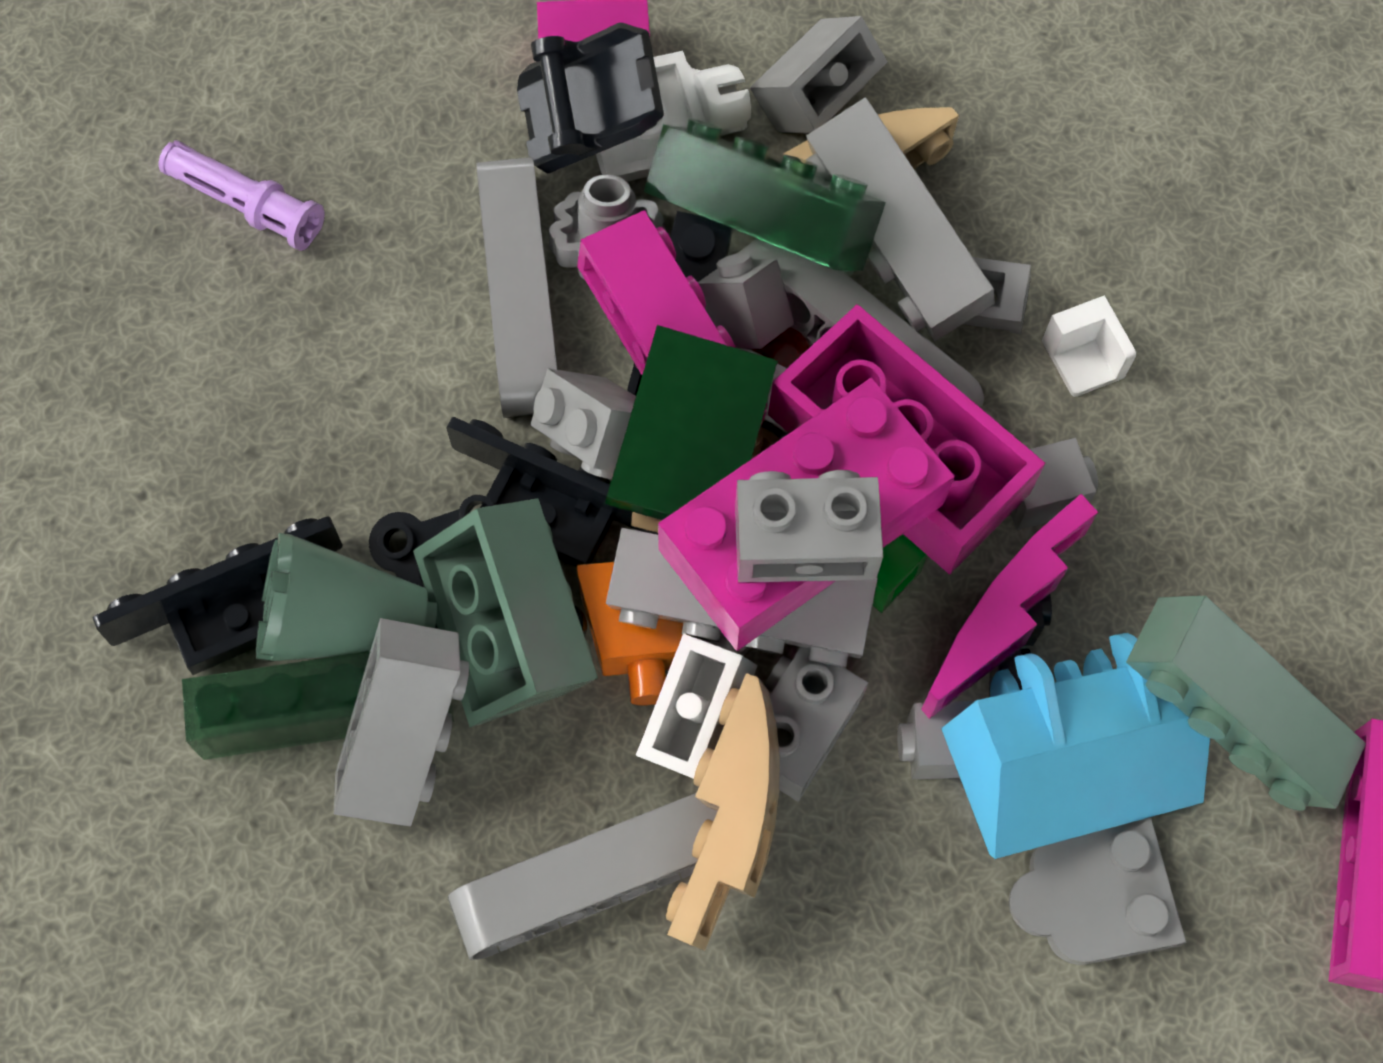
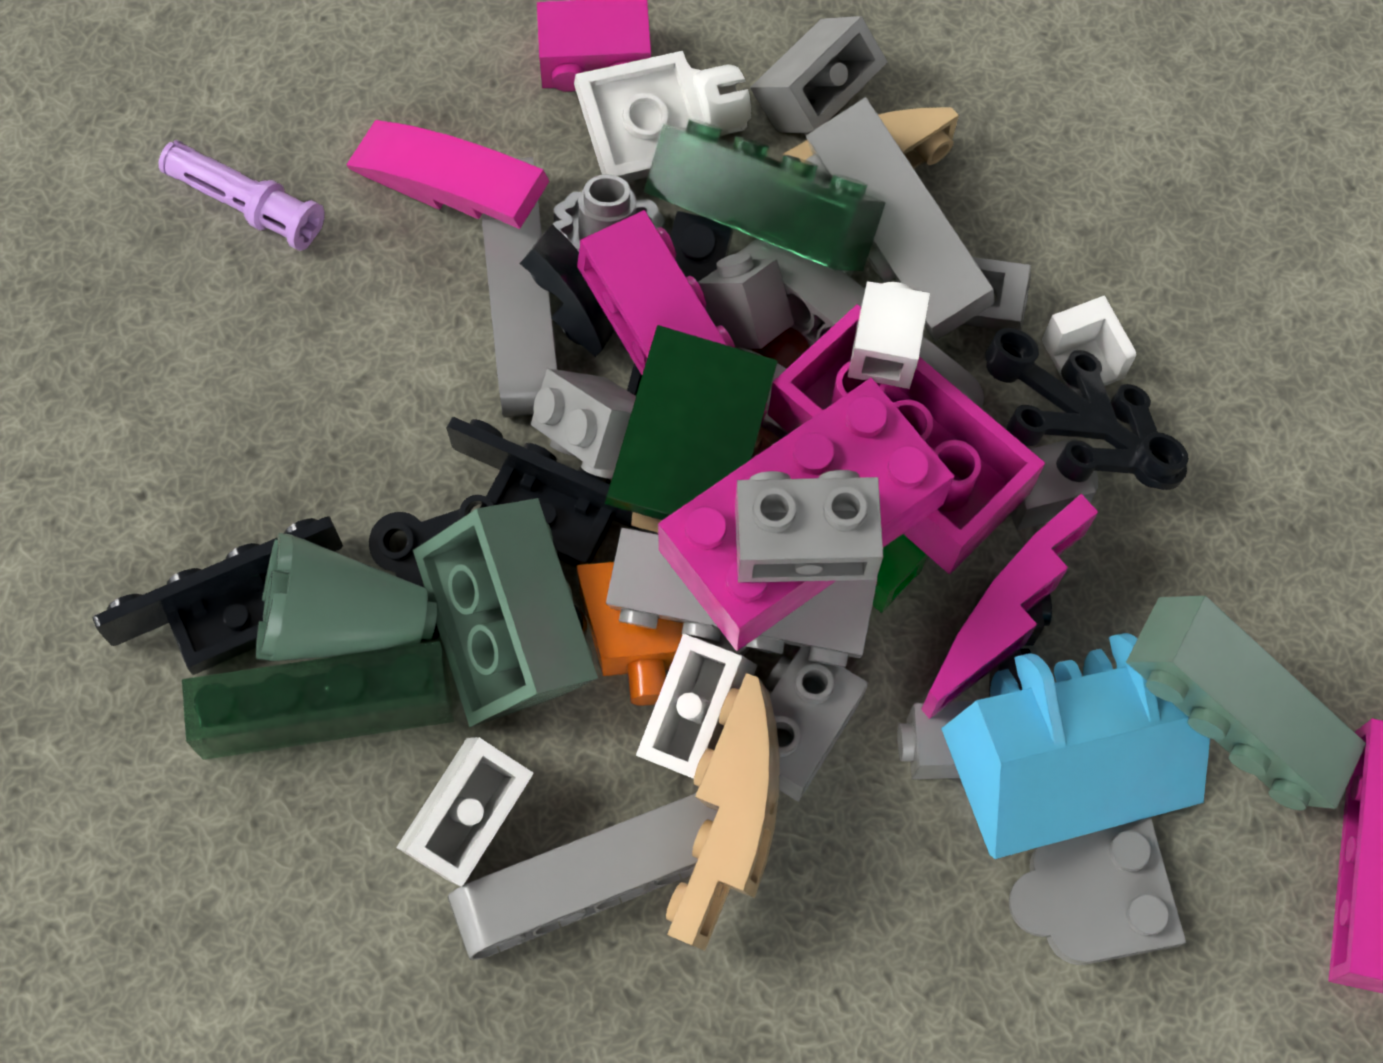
(399, 722): light grey brick -> none
(449, 172): none -> dark pink slope
(465, 810): none -> white brick
(555, 269): none -> black slope
(588, 94): black shield -> none
(889, 334): none -> white brick
(1151, 456): none -> black plant

